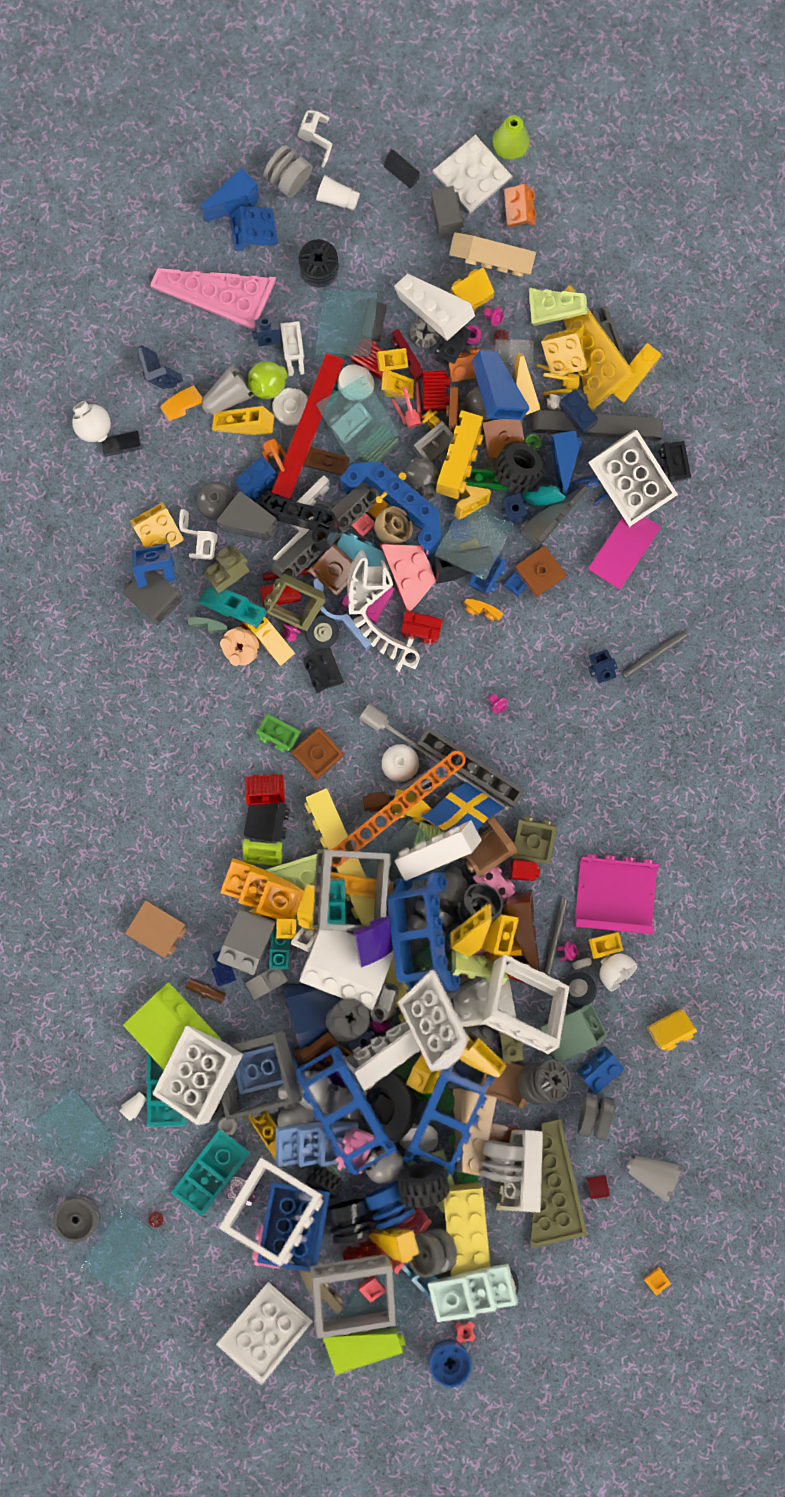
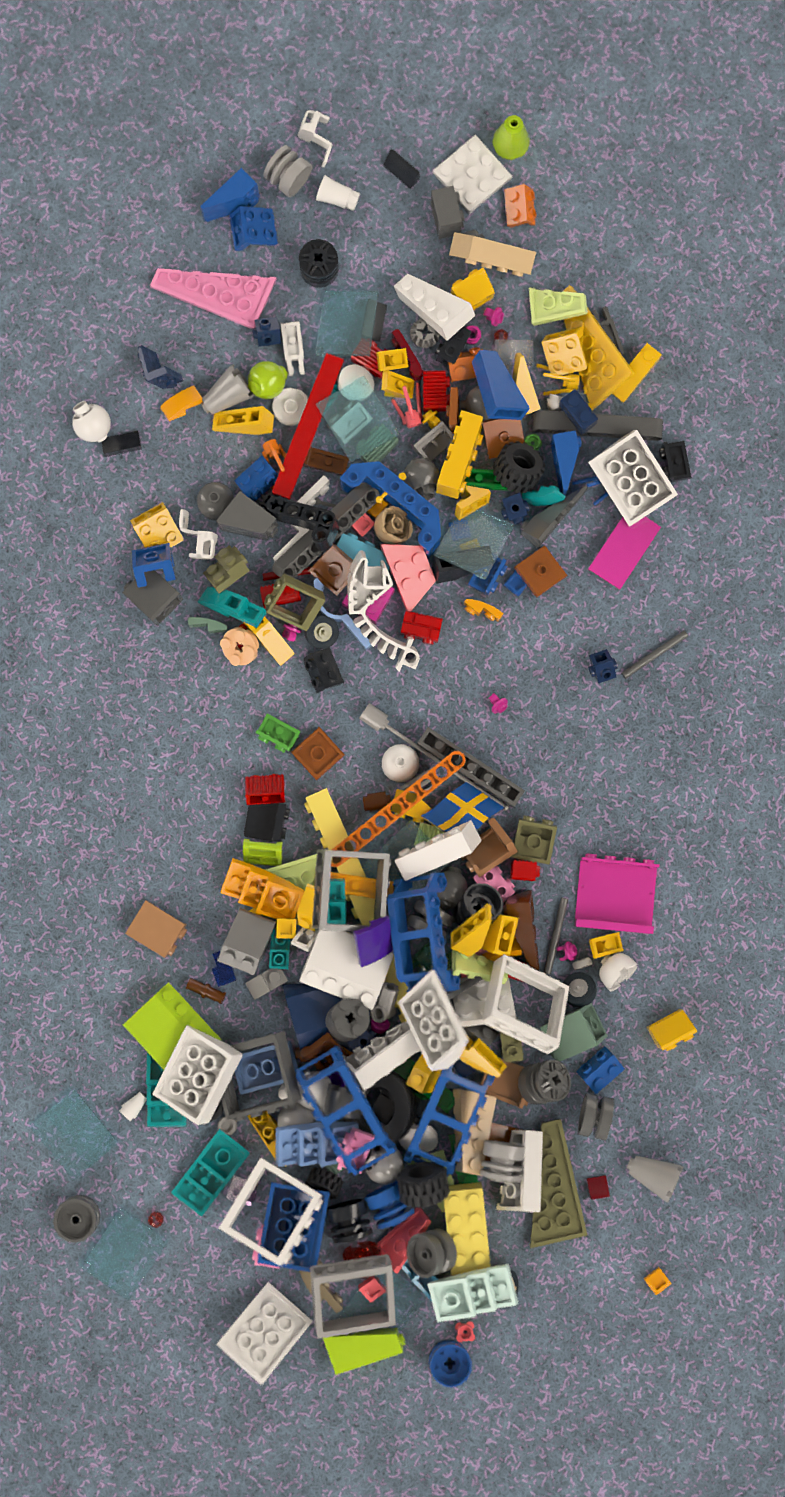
(396, 1242): yellow slope -> none

